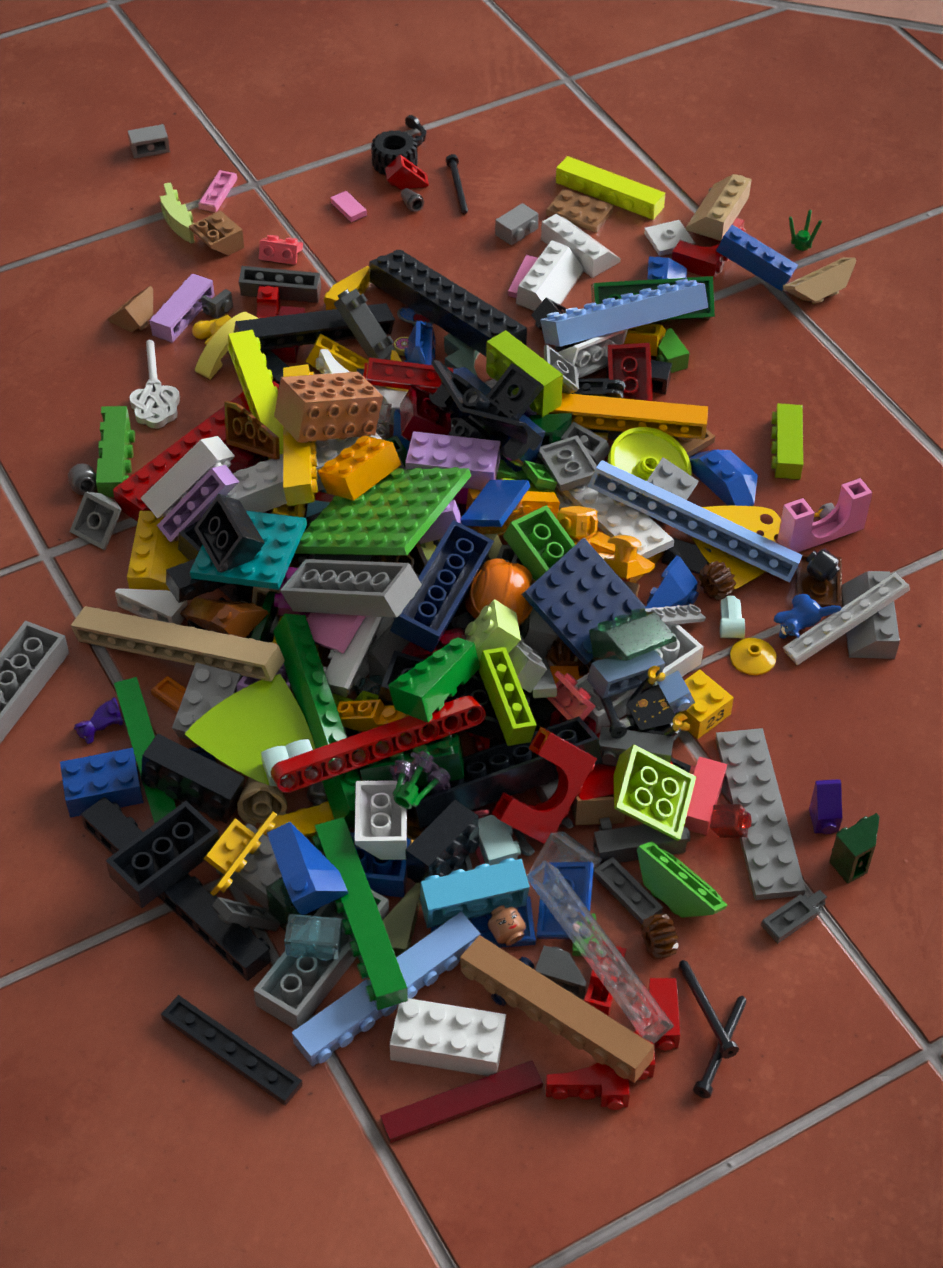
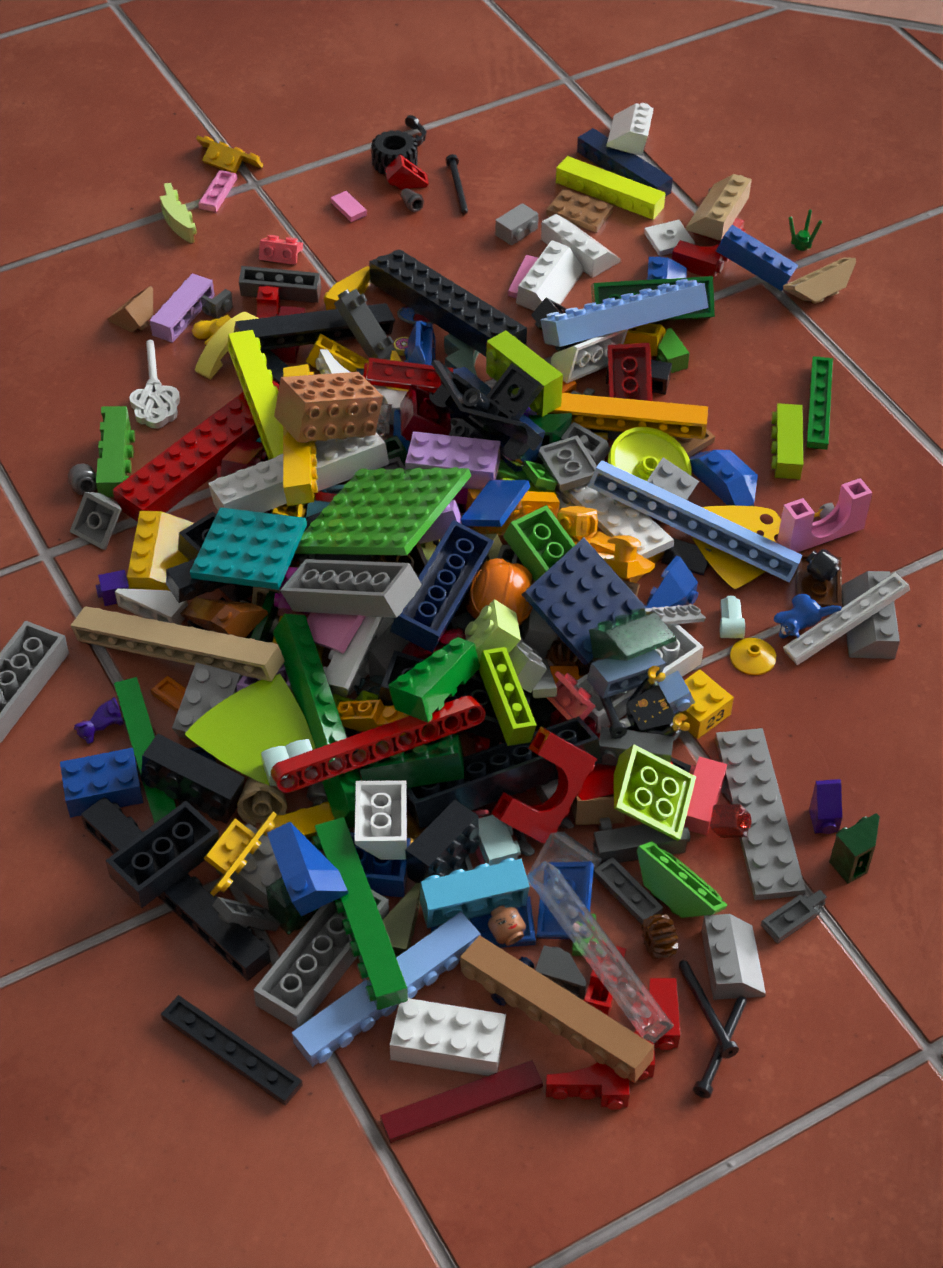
(109, 584): none -> dark purple brick
(148, 141): light grey brick -> none
(186, 474): white brick -> none
(196, 502): lavender brick -> none
(219, 233): medium nougat slope -> none
(224, 157): none -> yellow bracket
(228, 534): black slope -> none
(248, 432): dark orange wedge -> none
(313, 937): clear light blue brick -> none
(359, 467): light orange brick -> none
(407, 794): plant -> none
(569, 371): light grey slope -> none
(601, 387): black hinge -> none
(628, 165): none -> dark blue brick
(631, 129): none -> white slope
(717, 580): reddish brown gear -> none
(731, 957): none -> light grey slope
(819, 403): none -> green plate

